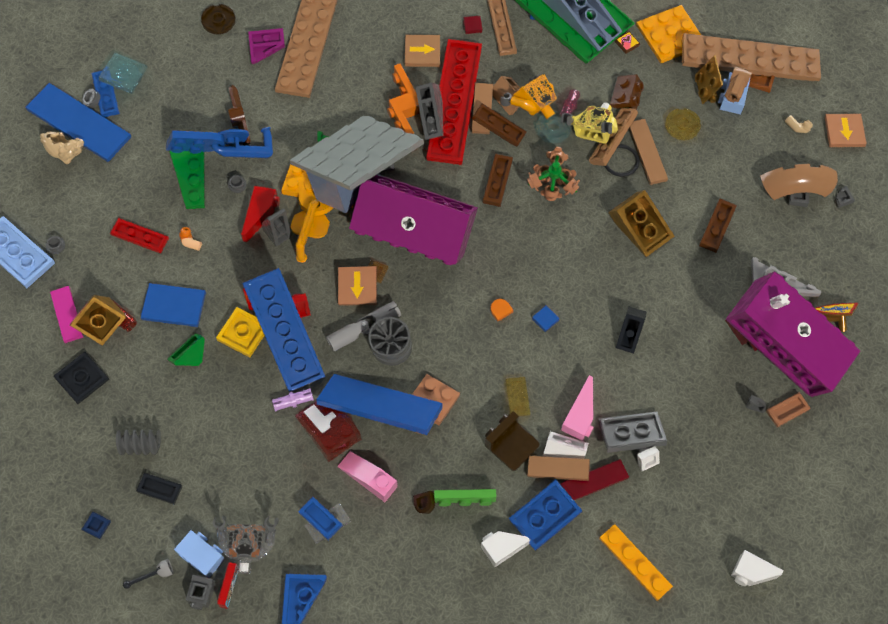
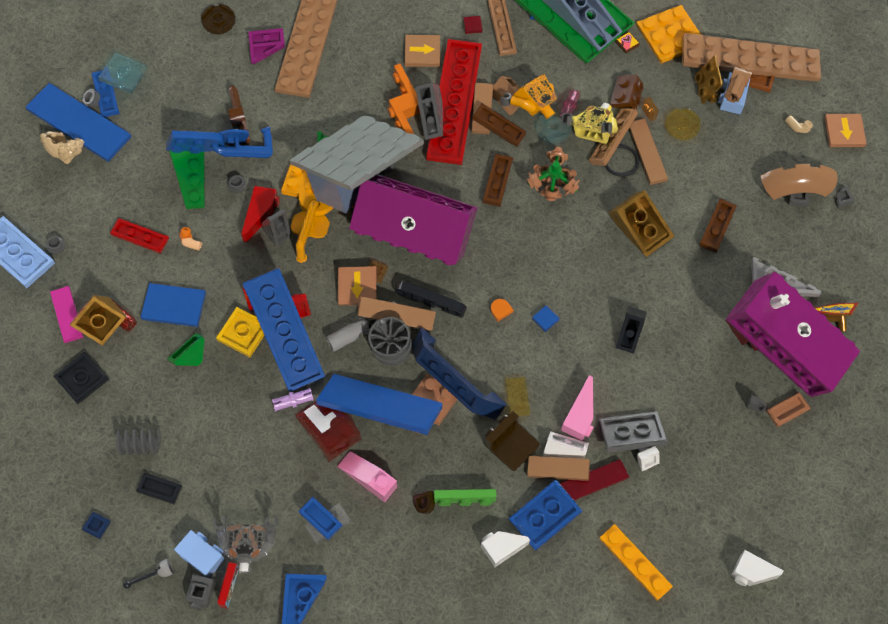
(409, 315): none -> medium nougat tile
(431, 298): none -> black beam
(452, 380): none -> dark blue slope
(650, 109): none -> clear orange tile

